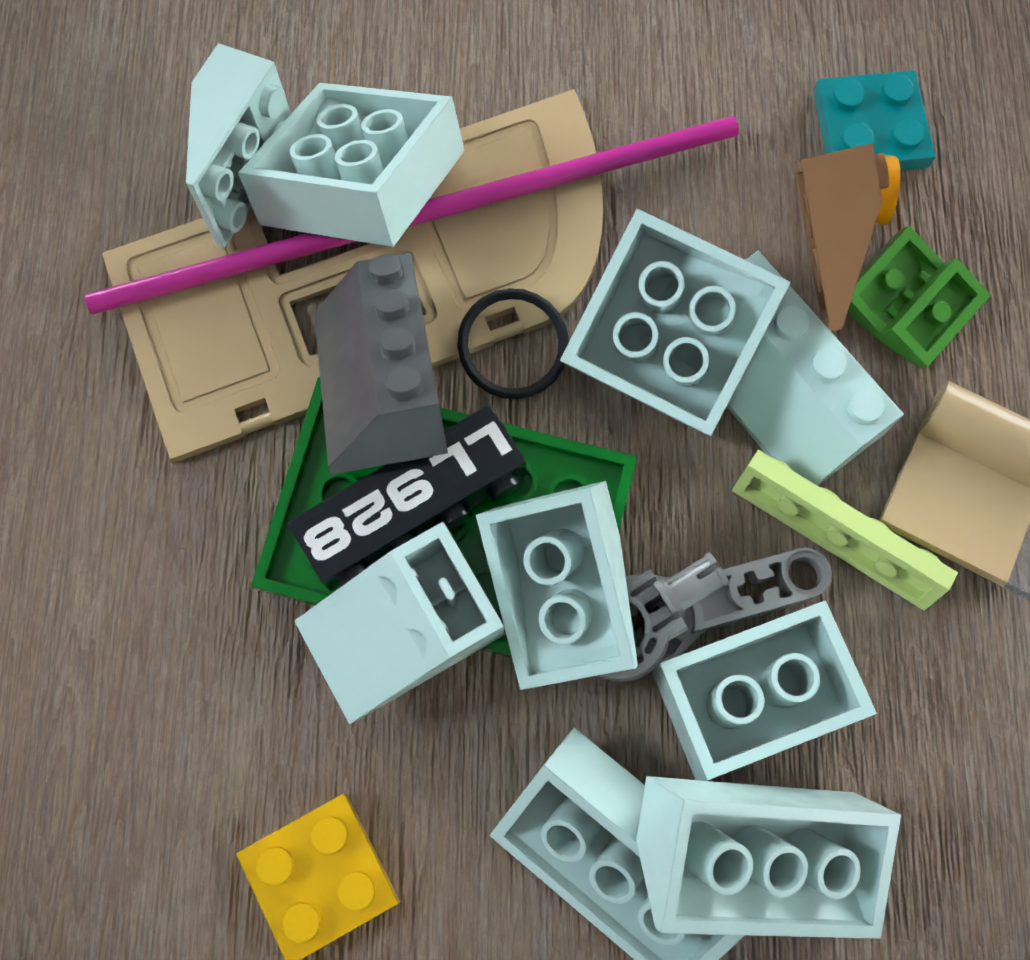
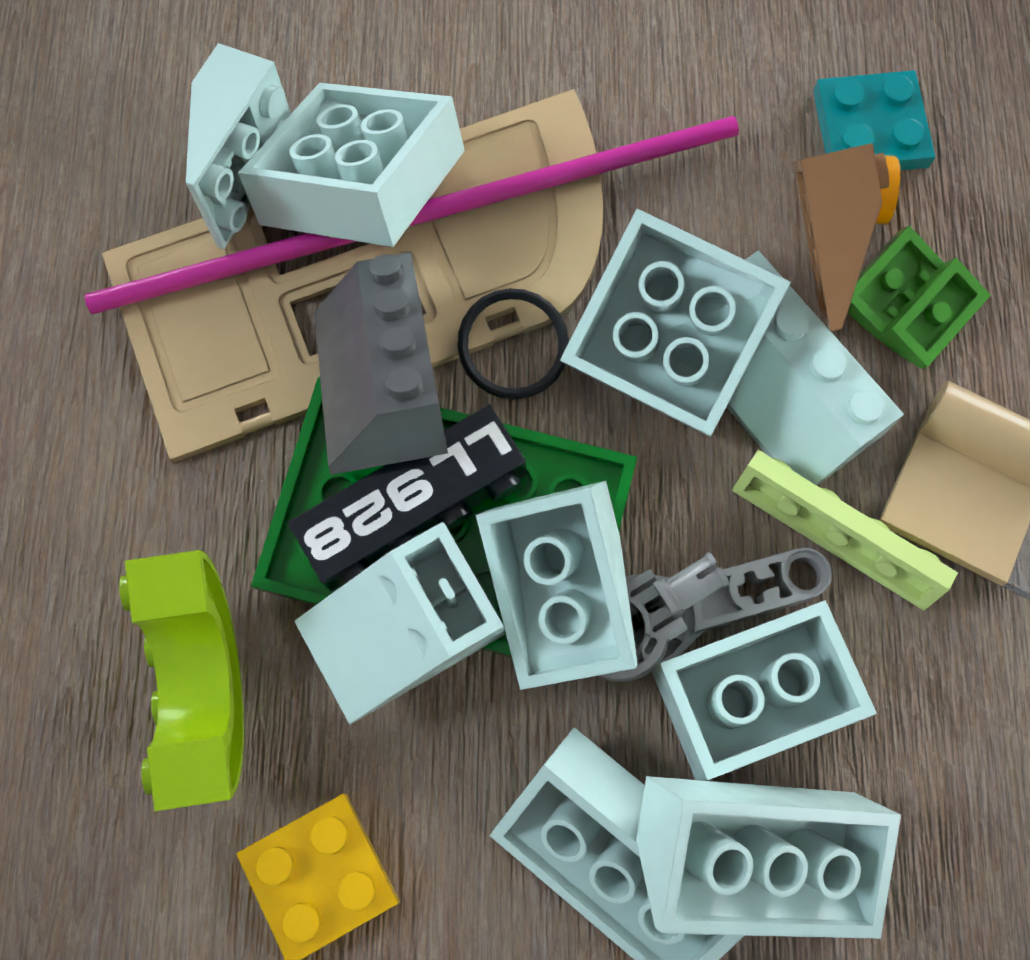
(198, 678): none -> lime brick

